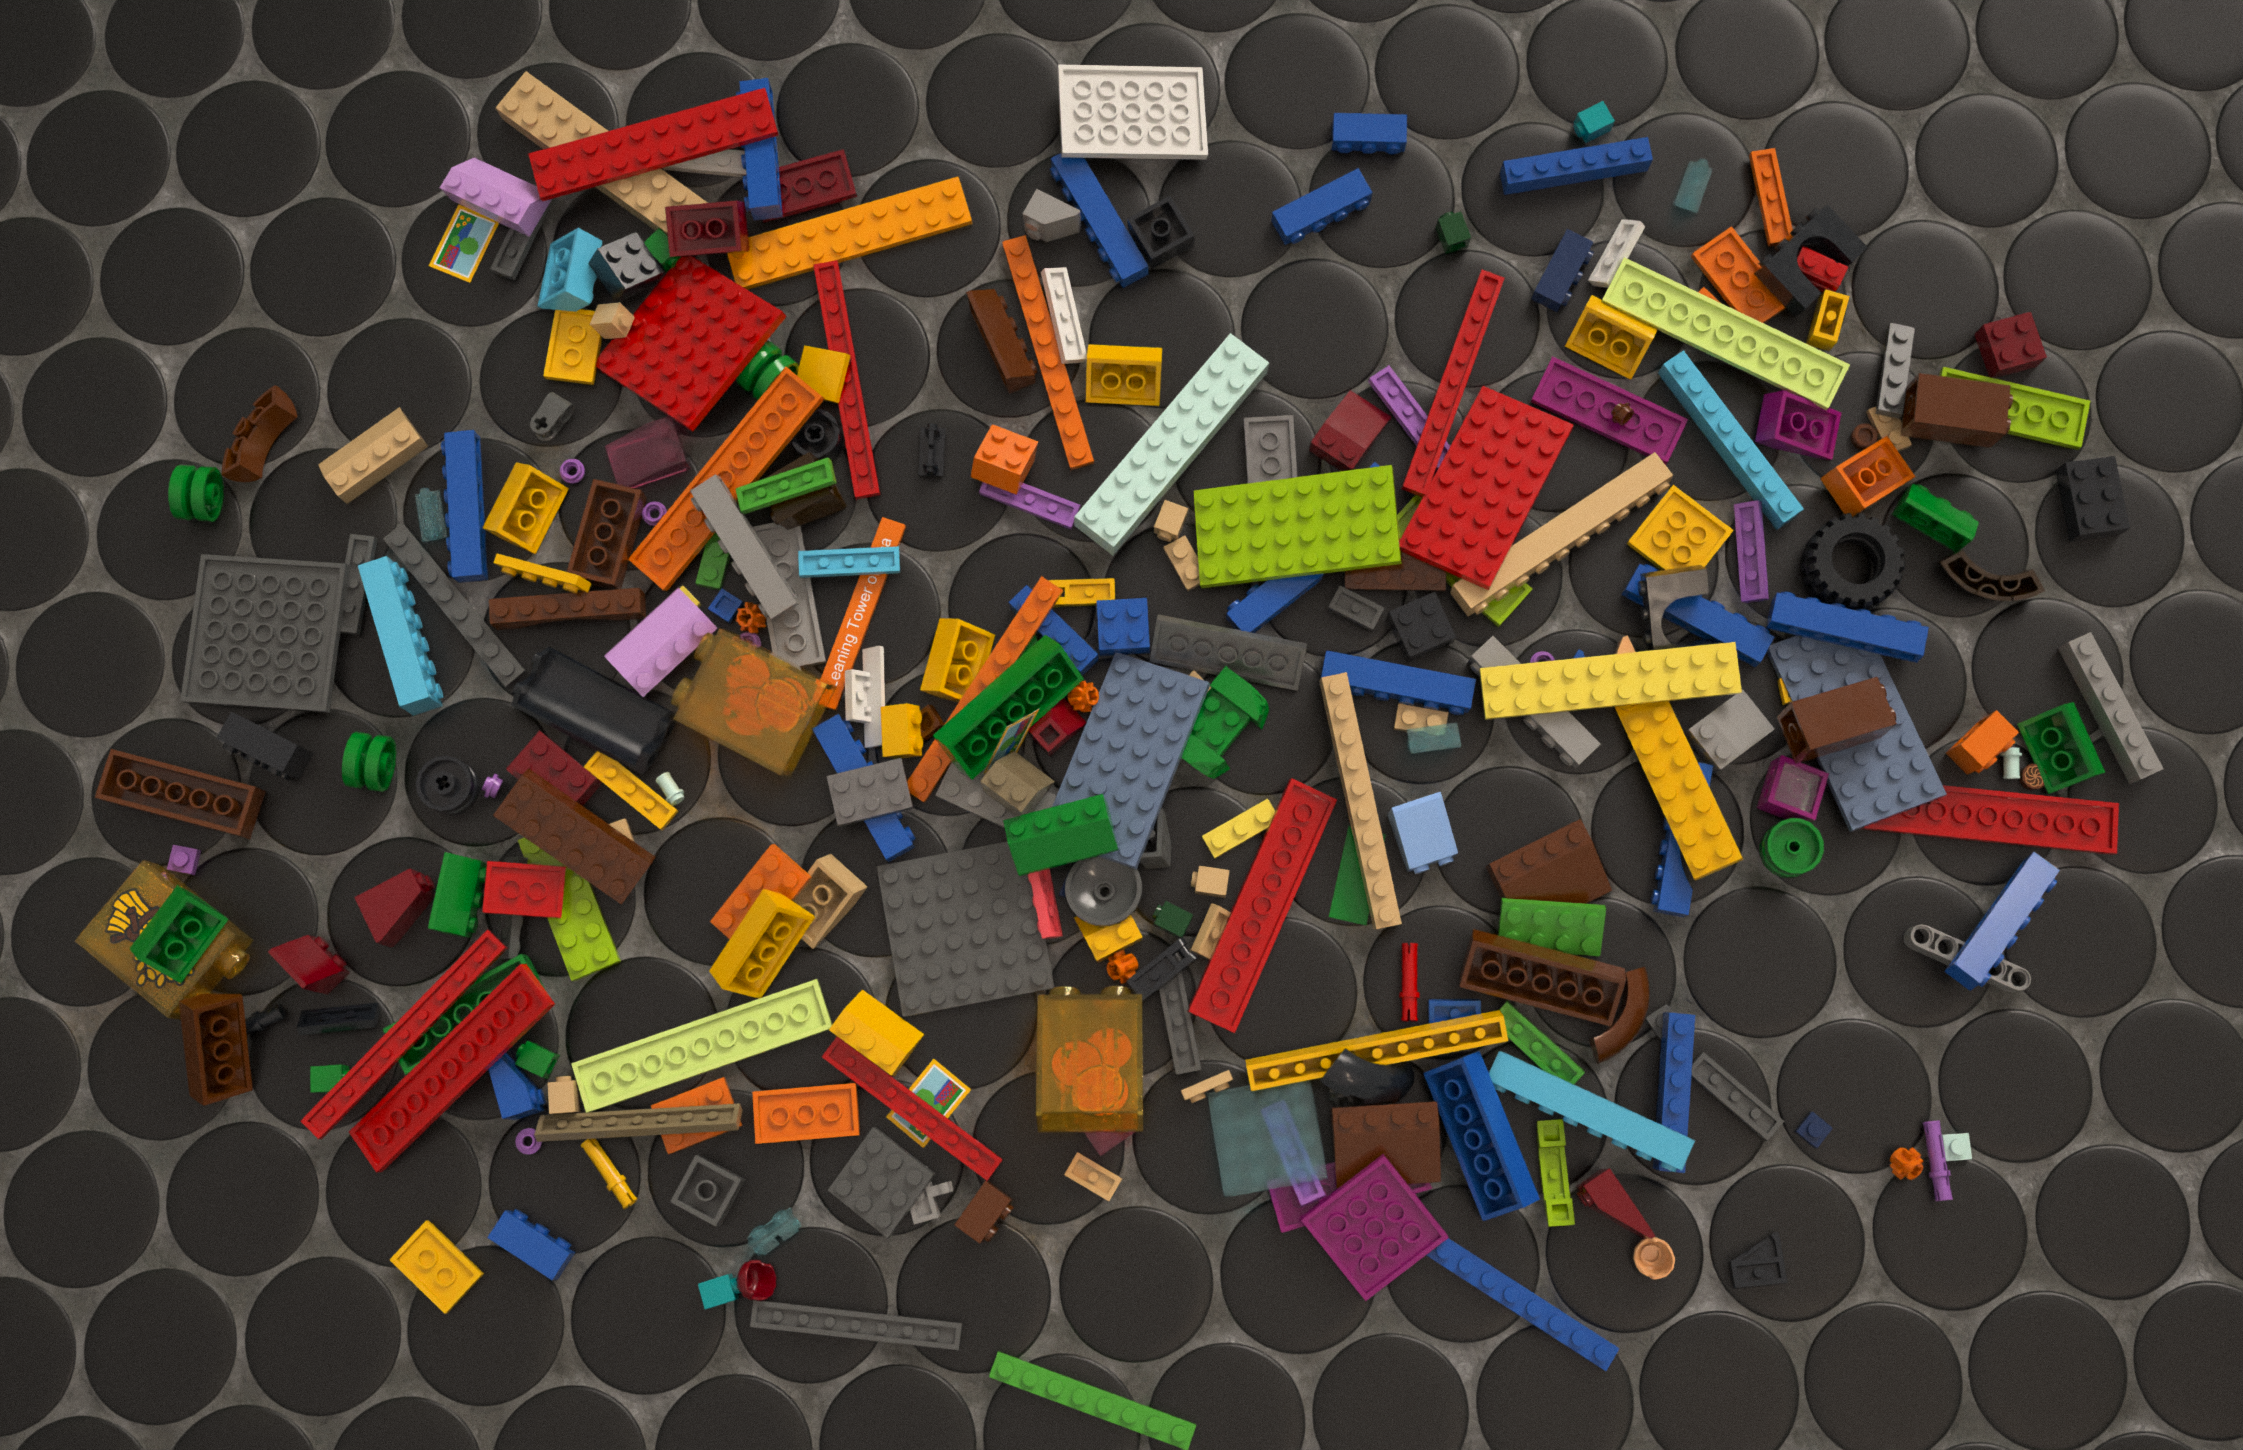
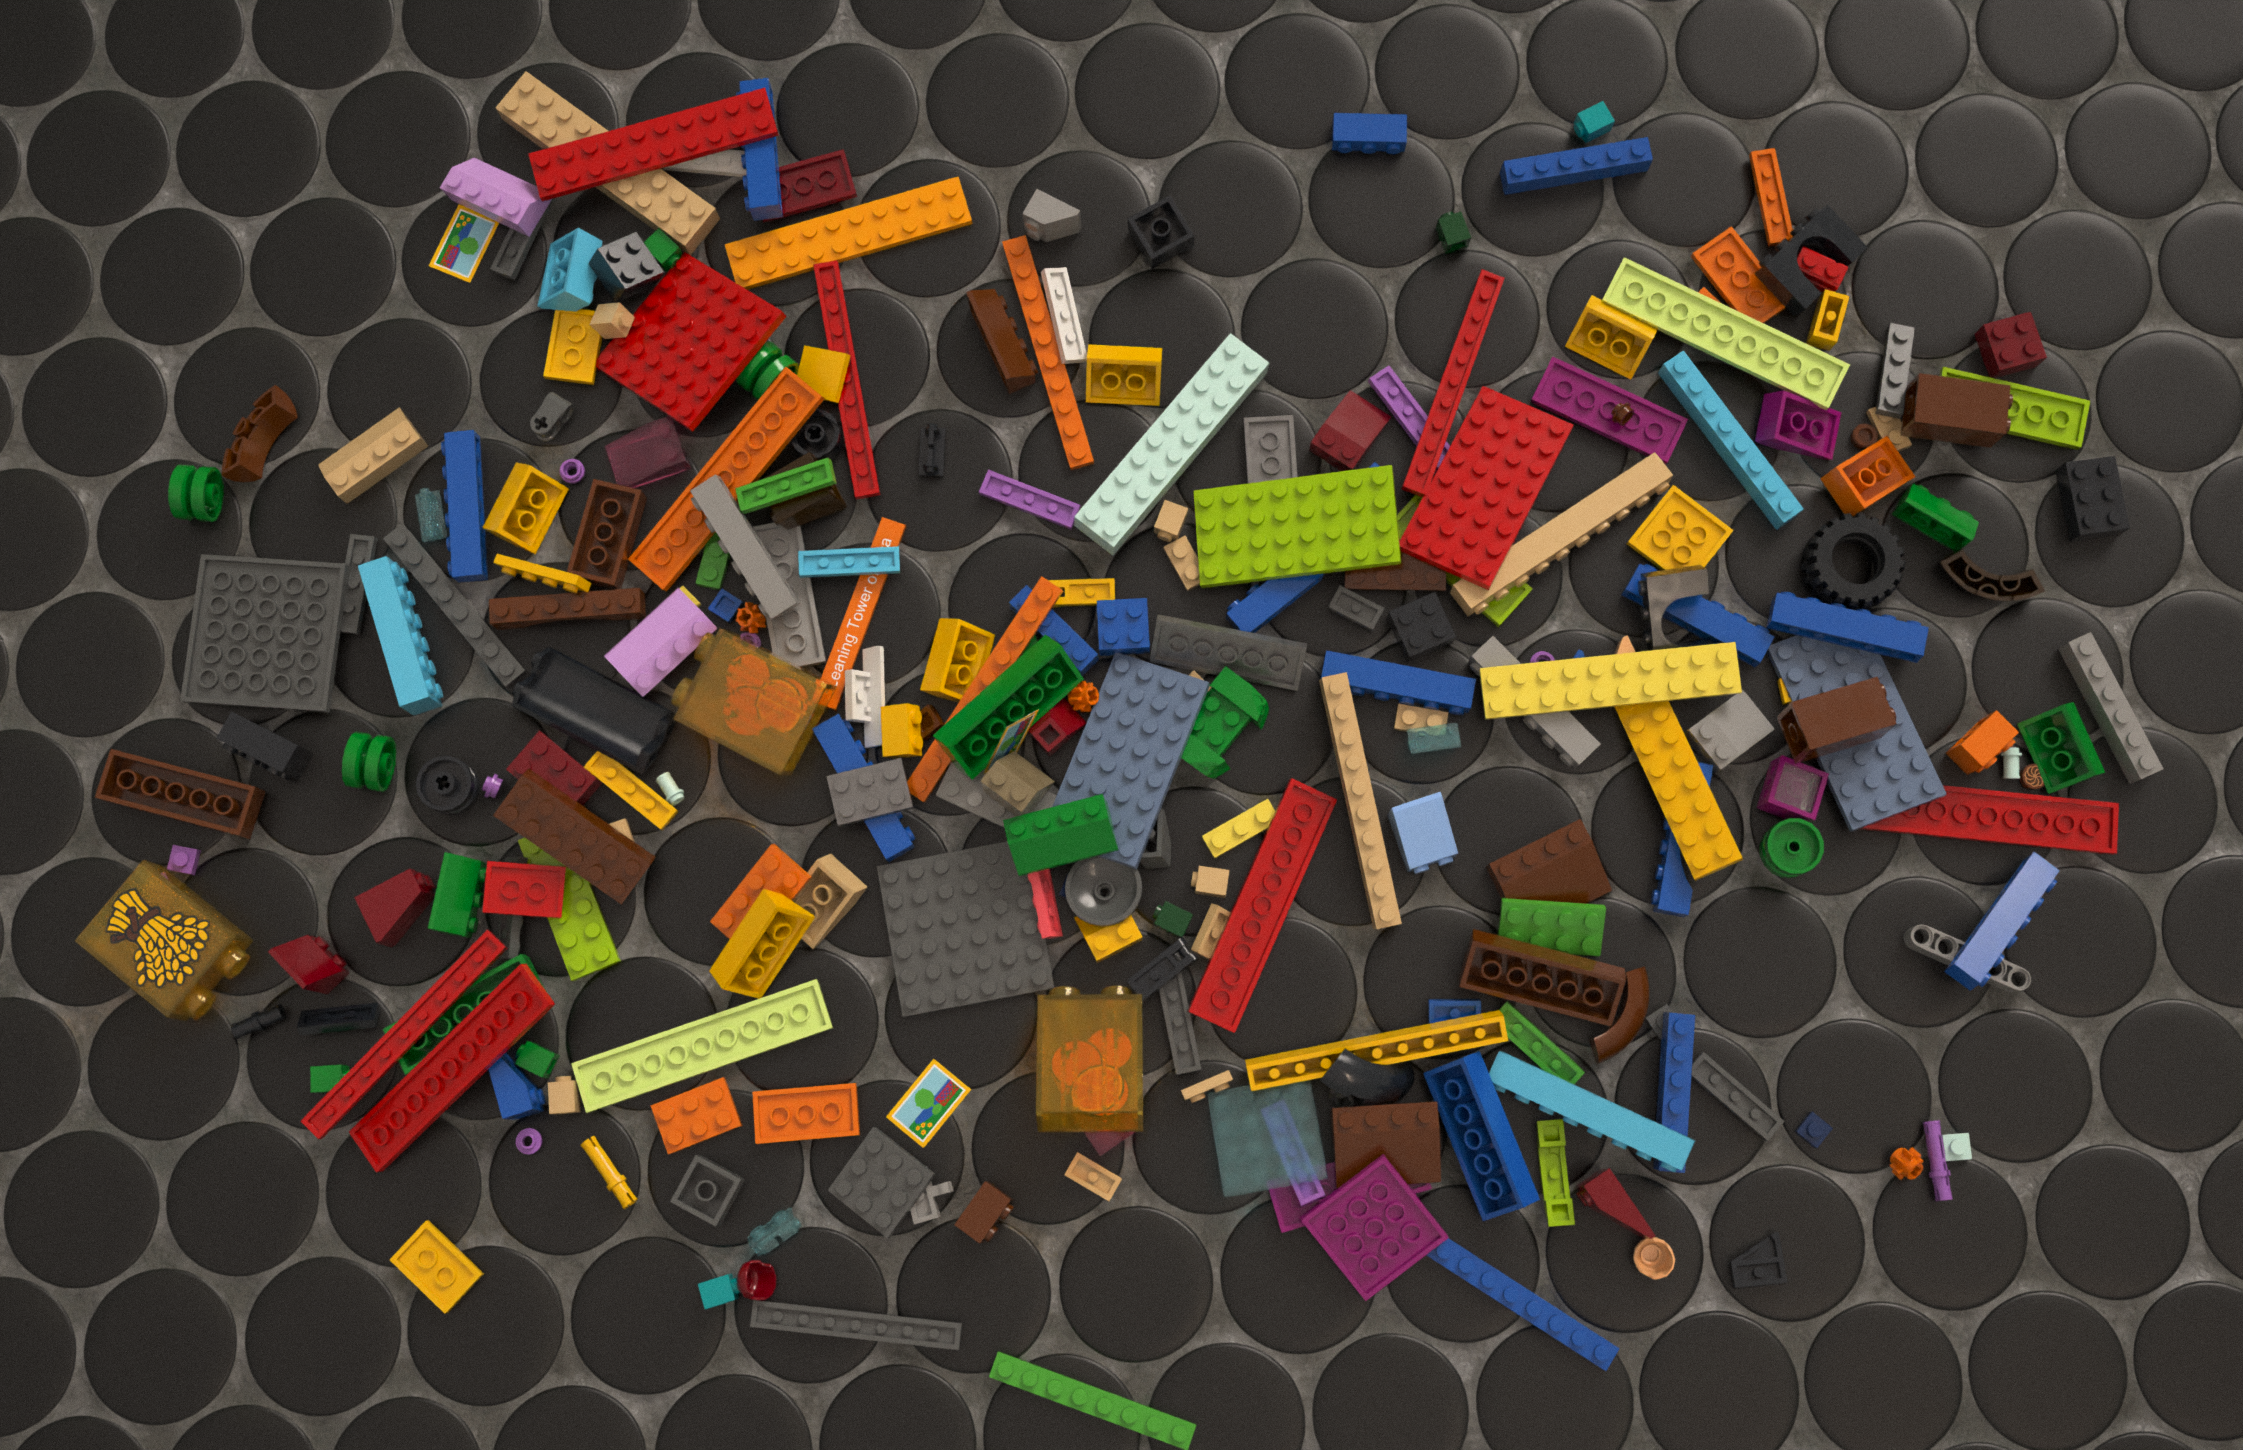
(178, 934): green slope -> none
(215, 1046): reddish brown slope -> none
(532, 1244): blue brick -> none
(638, 1122): dark tan plate -> none
(649, 509): medium lavender plate -> none
(707, 228): dark red slope -> none
(876, 1032): yellow slope -> none
(912, 1108): red plate -> none
(1004, 459): orange brick -> none
(1100, 219): blue brick -> none
(1122, 966): orange gear -> none
(1132, 112): white plate -> none
(1321, 207): blue brick -> none
(1349, 895): green sticker -> none
(1409, 982): red pin -> none
(1563, 271): dark blue brick -> none
(1618, 247): white plate -> none
(1693, 185): clear light blue hinge -> none
(1751, 551): medium lavender plate -> none

